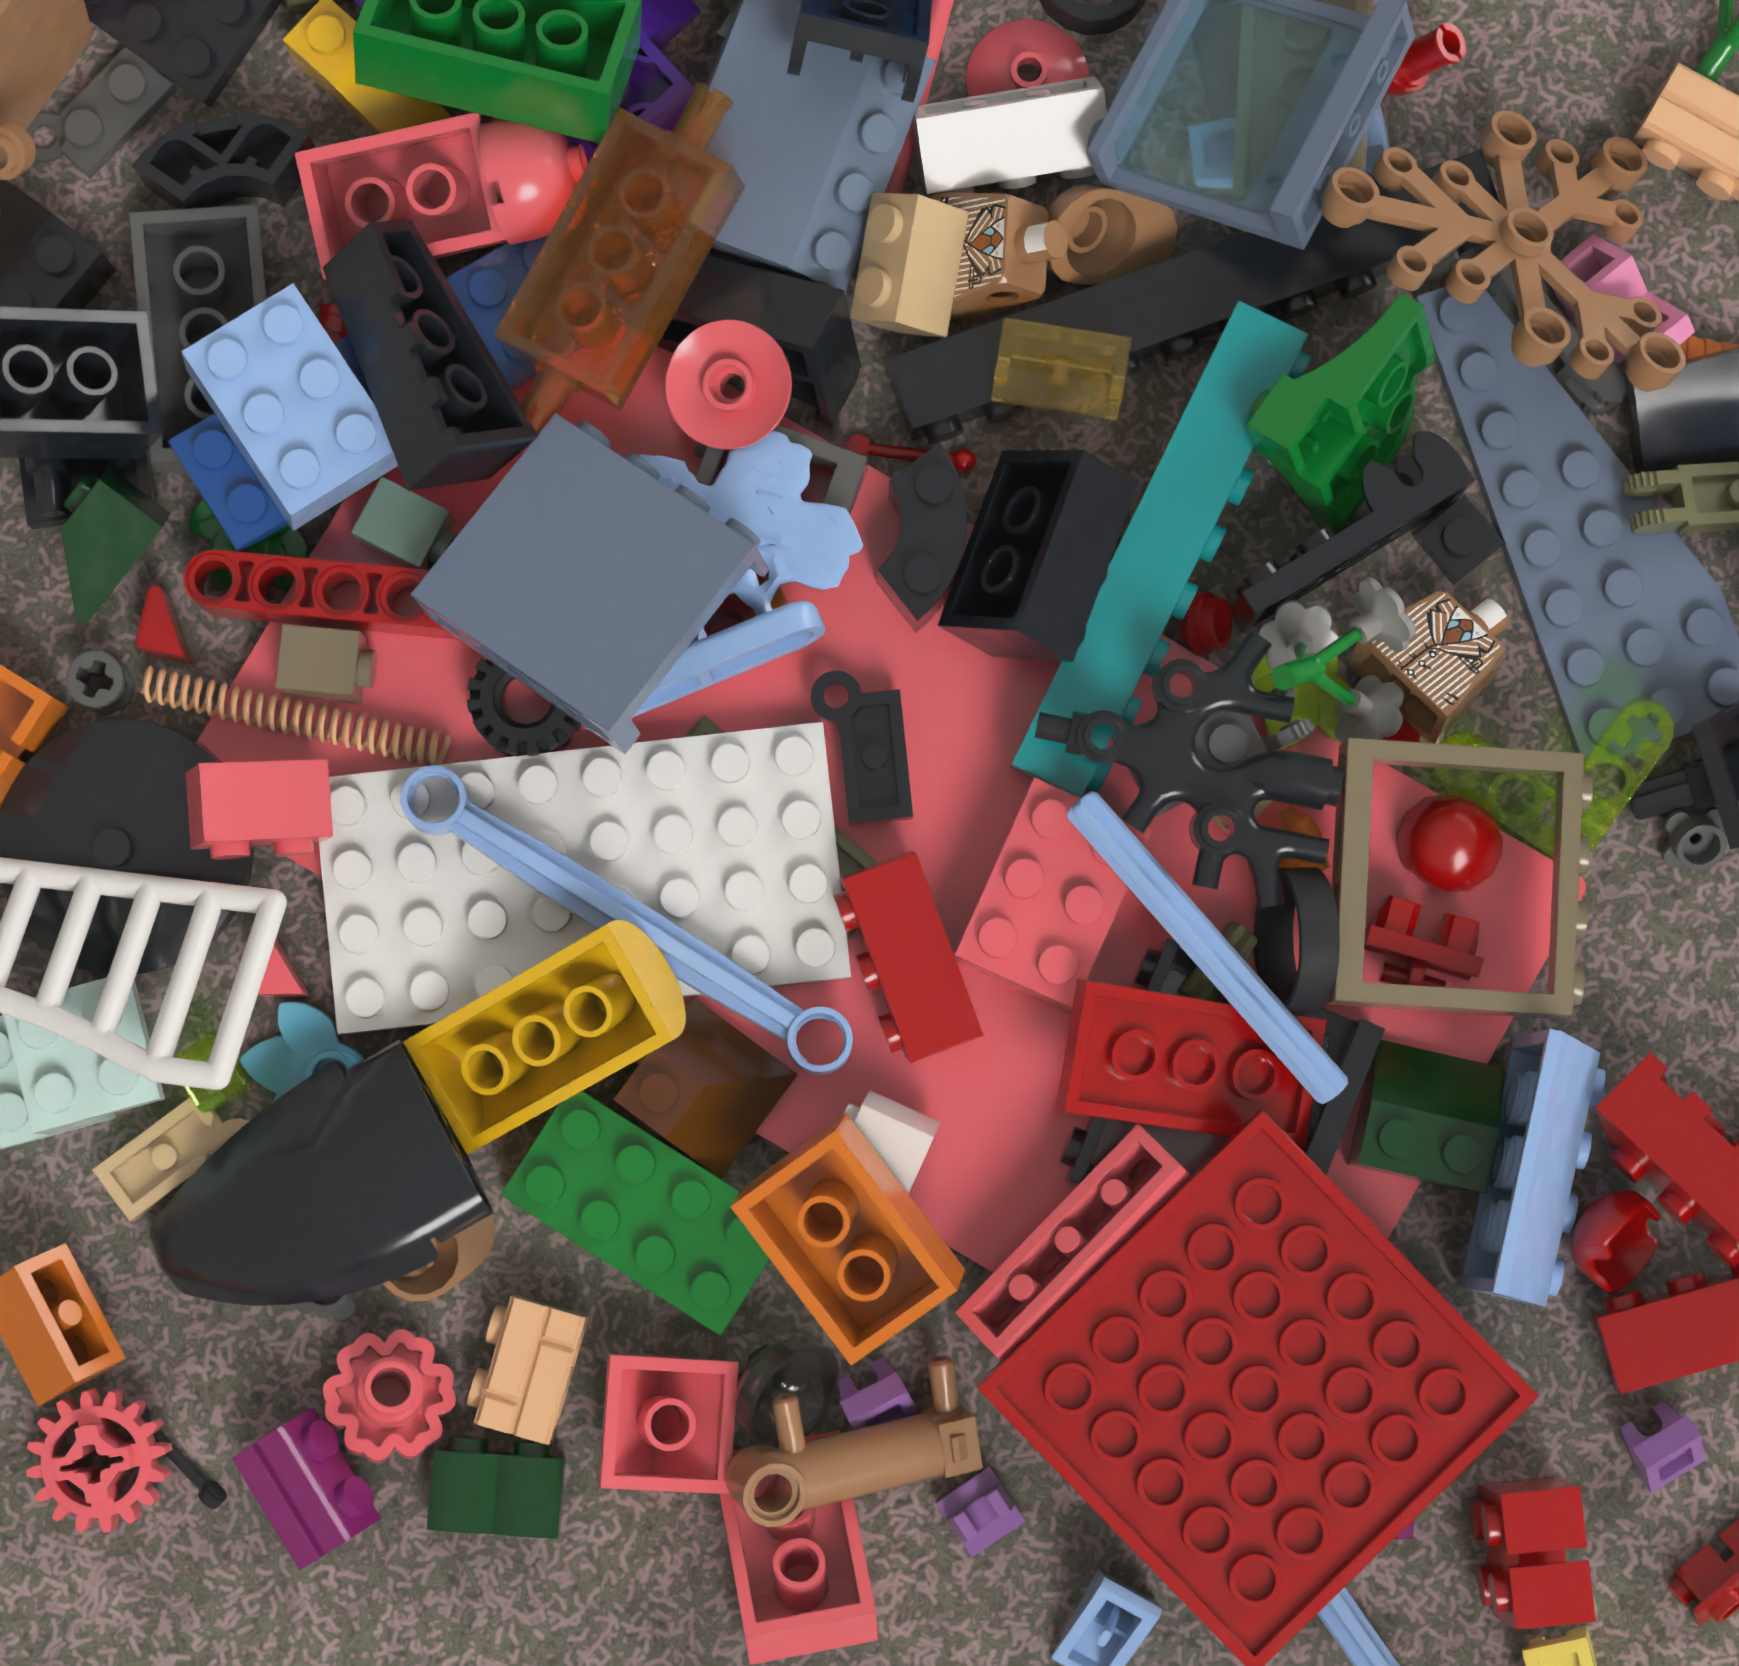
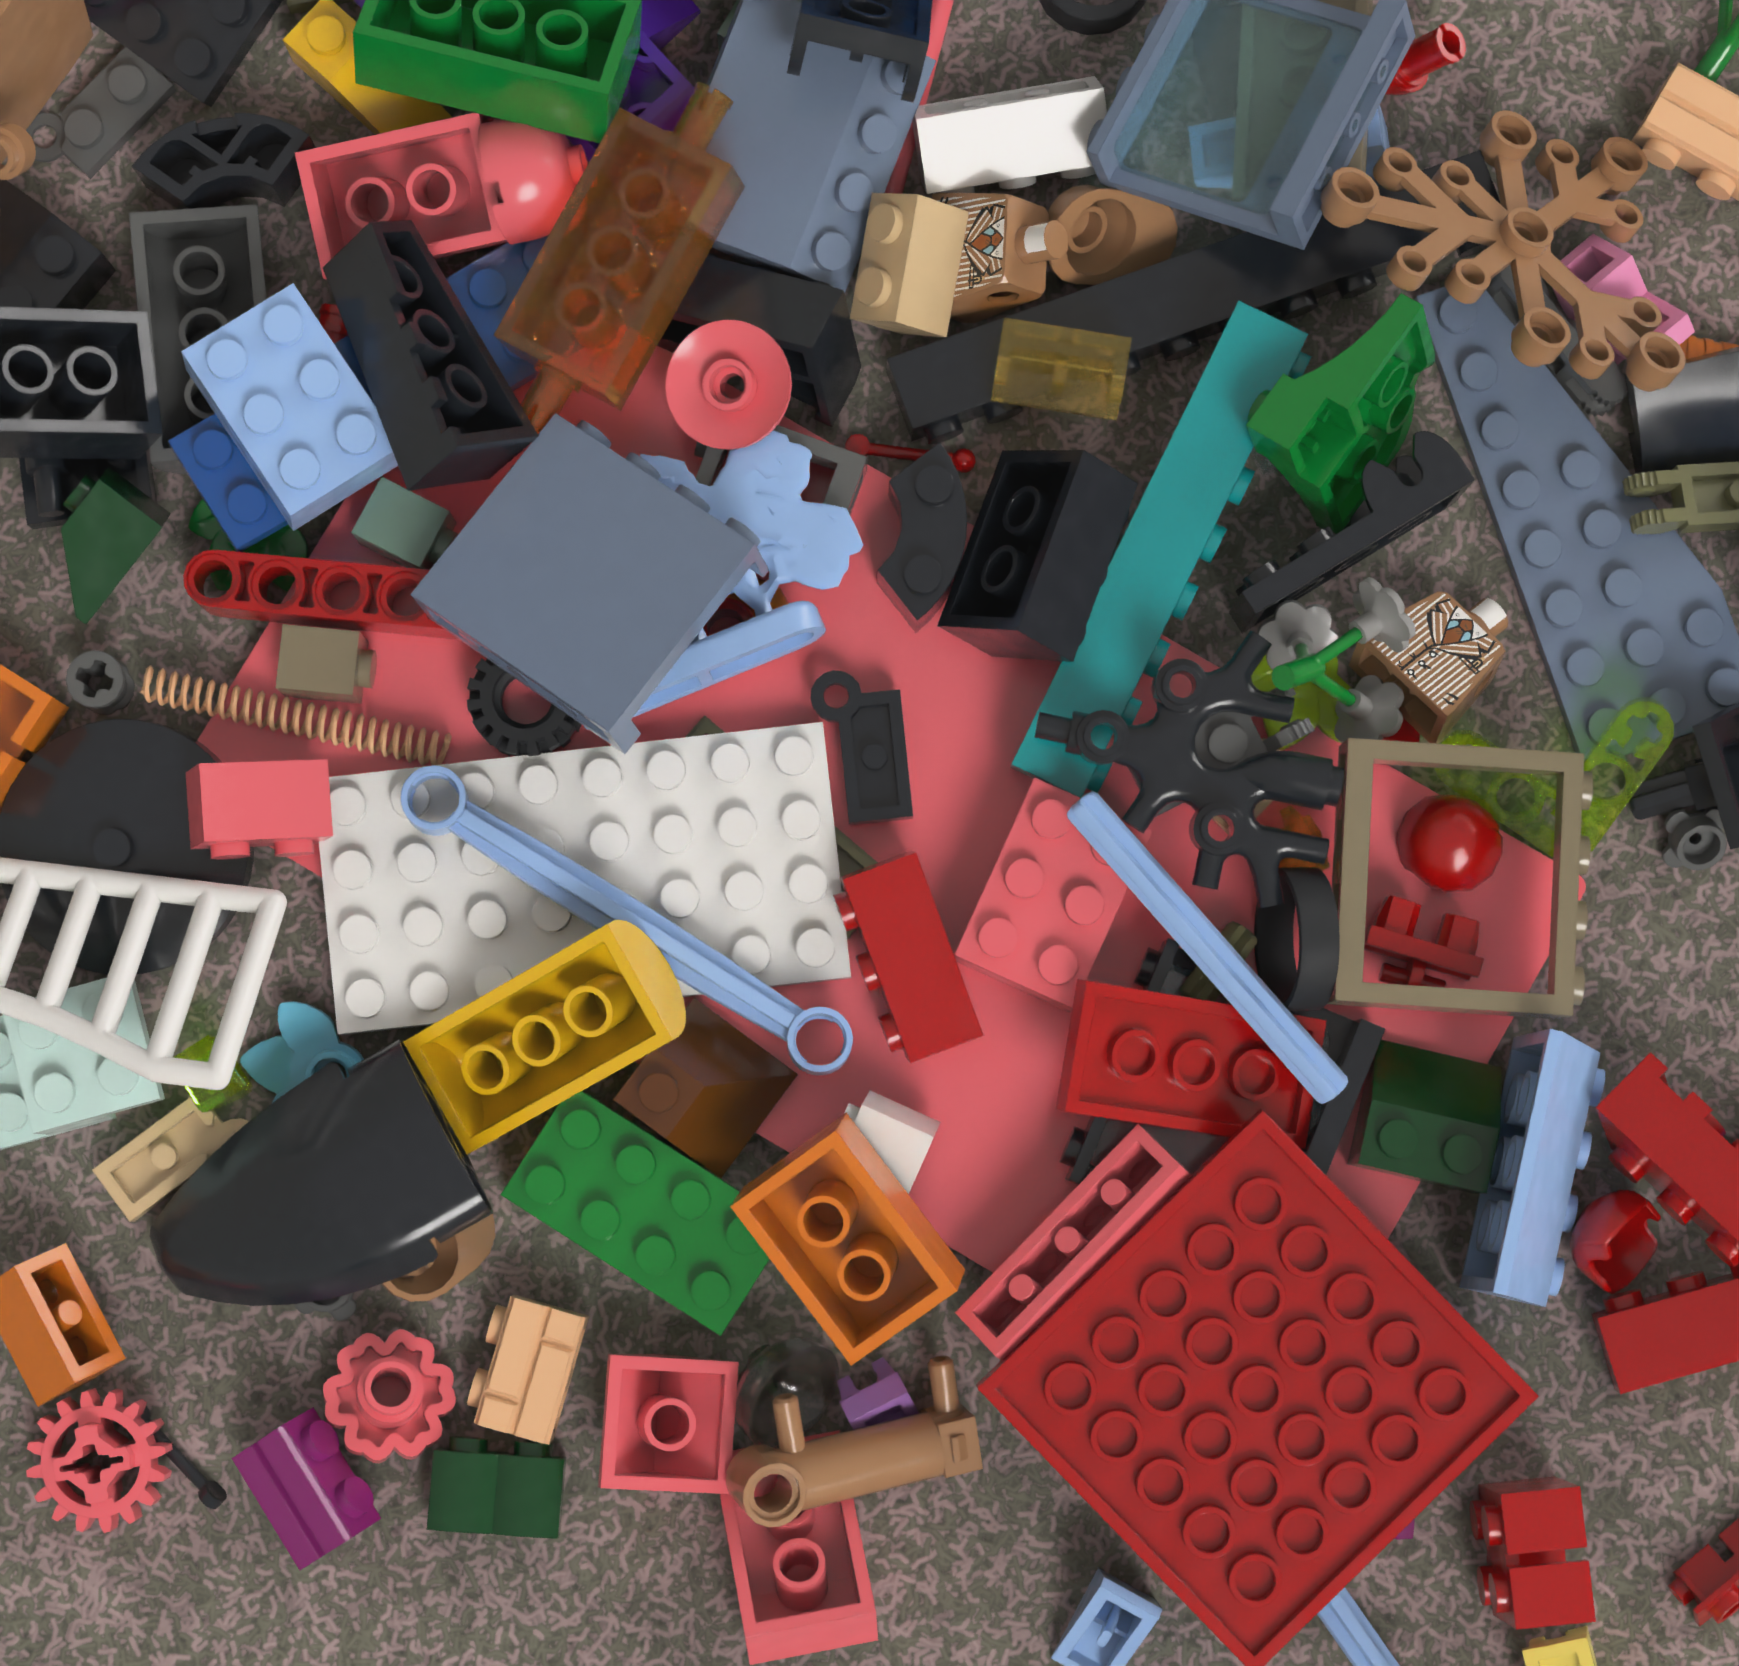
(160, 628): red slope -> none
(281, 977): coral slope -> none
(980, 1511): medium lavender tile -> none
(1018, 43): coral dish -> none
(1207, 623): red plate -> none
(1459, 540): black plate -> none
(1668, 1452): medium lavender tile -> none

